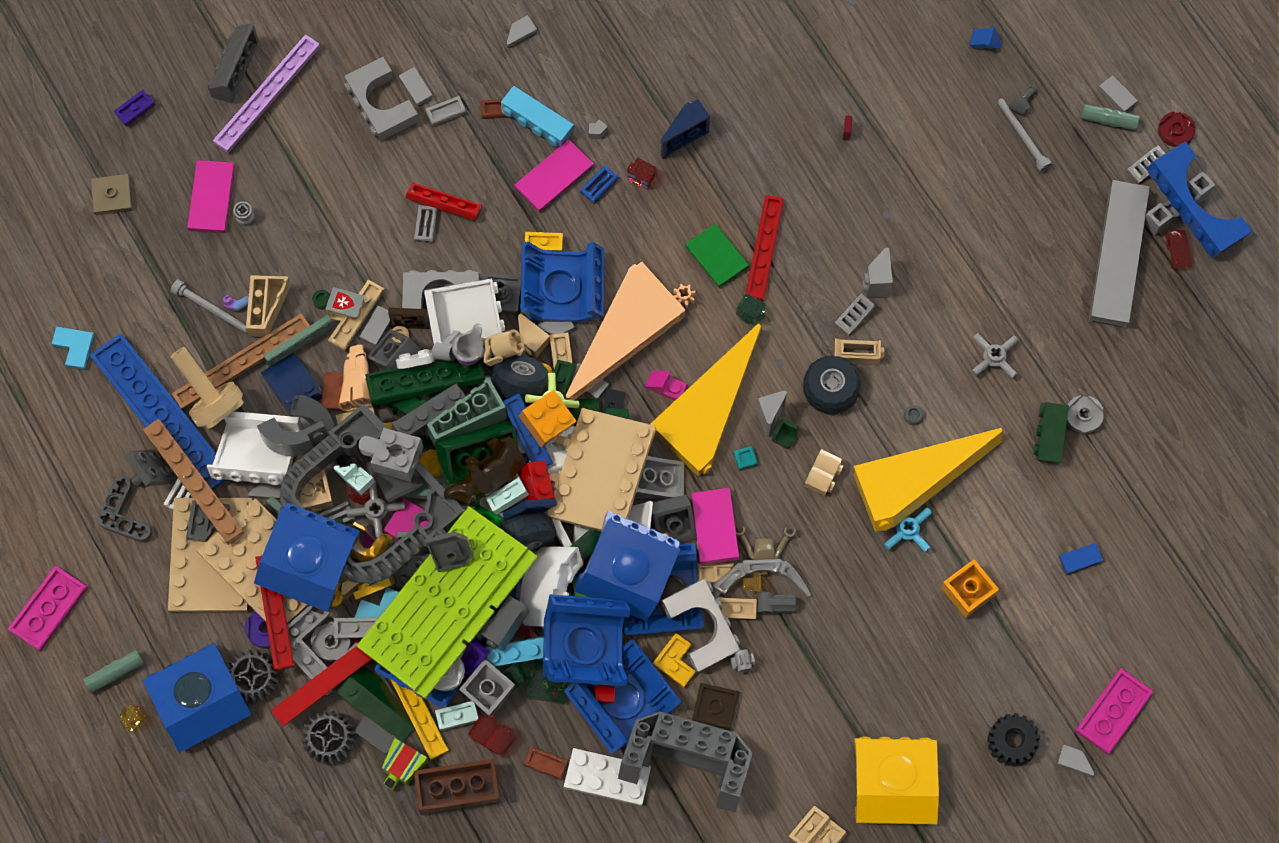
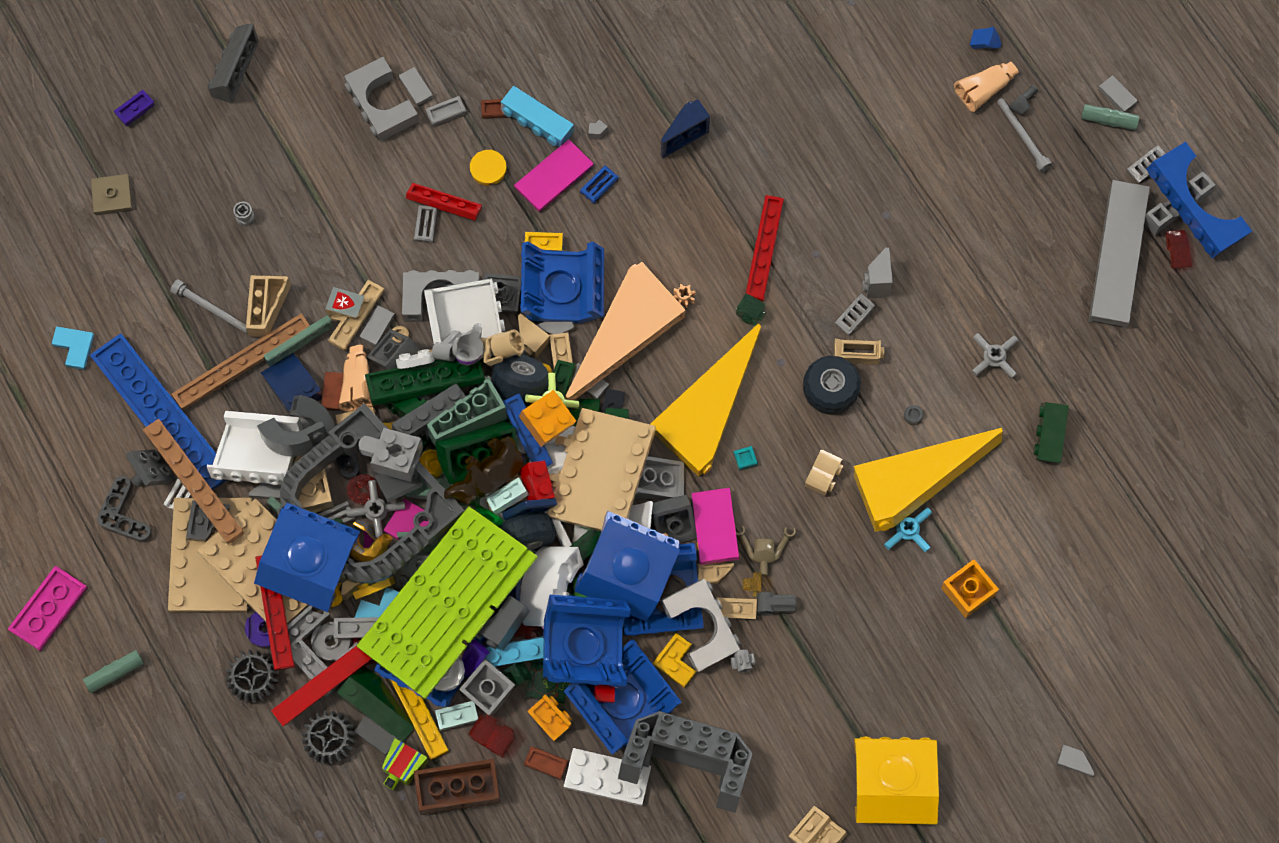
(130, 717): clear yellow tile -> none
(196, 697): blue panel -> none
(211, 196): dark pink tile -> none
(214, 403): tan piece -> none
(235, 305): arm -> none
(266, 93): lavender plate -> none
(321, 299): dark green tile -> none
(355, 477): light aqua slope -> none
(409, 318): dark brown tile -> none
(449, 550): dark grey piece -> none
(488, 167): none -> yellow tile
(520, 30): light grey tile -> none
(550, 717): none -> light orange bracket
(641, 173): clear red brick -> none
(663, 384): dark pink slope -> none
(715, 706): dark brown tile -> none
(717, 255): green tile -> none
(750, 566): light grey animal -> none
(769, 410): light grey slope -> none
(785, 433): dark green panel -> none
(847, 128): dark red tile -> none
(982, 86): none -> light nougat piece
(1003, 750): black tyre -> none
(1080, 558): blue tile -> none
(1083, 404): light grey plate -> none
(1114, 711): dark pink tile -> none
(1176, 129): dark red tile -> none

